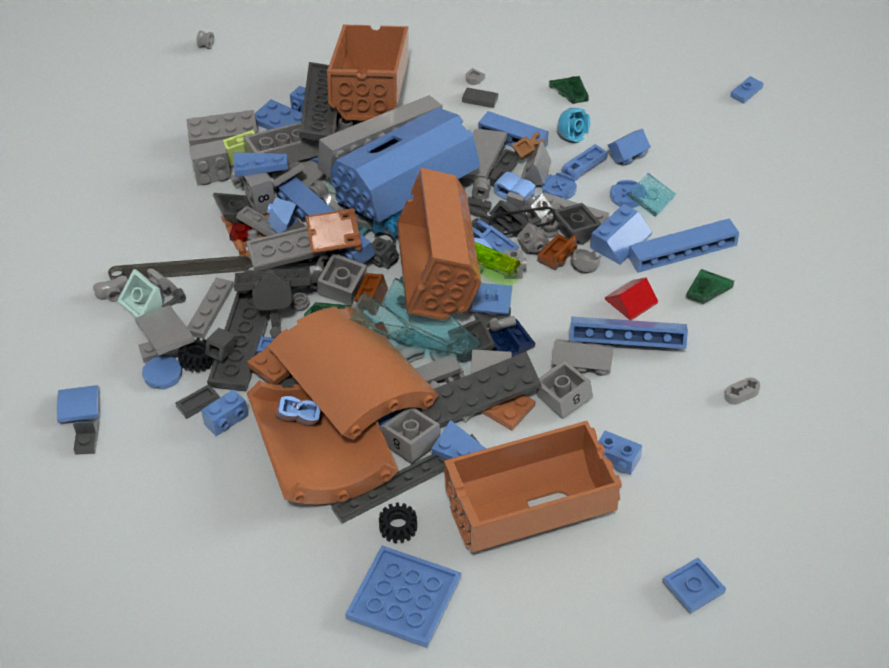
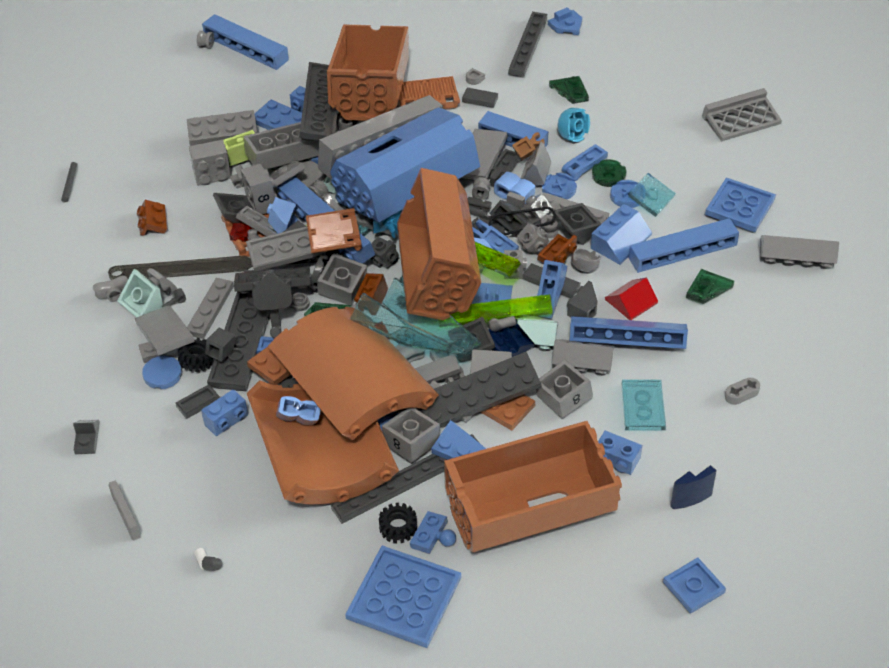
(69, 182): none -> dark grey bar
(77, 403): medium blue slope -> none
(124, 510): none -> light grey tile
(151, 217): none -> dark orange bracket
(207, 562): none -> dark grey arm
(246, 42): none -> medium blue brick
(258, 163): medium blue wing -> none
(430, 531): none -> medium blue plate
(436, 87): none -> nougat window
(502, 309): none -> clear neon green tile
(527, 44): none -> dark grey plate
(534, 273): none -> dark grey tile
(540, 331): none -> light aqua slope
(552, 282): none -> medium blue slope
(566, 21): none -> medium blue plate
(583, 303): none -> dark grey slope
(608, 172): none -> clear green tile
(629, 146): medium blue brick -> none
(643, 405): none -> clear light blue tile
(693, 489): none -> dark blue slope
(736, 105): none -> light grey fence
(741, 203): none -> medium blue plate
(746, 89): medium blue plate -> none
(799, 249): none -> light grey slope

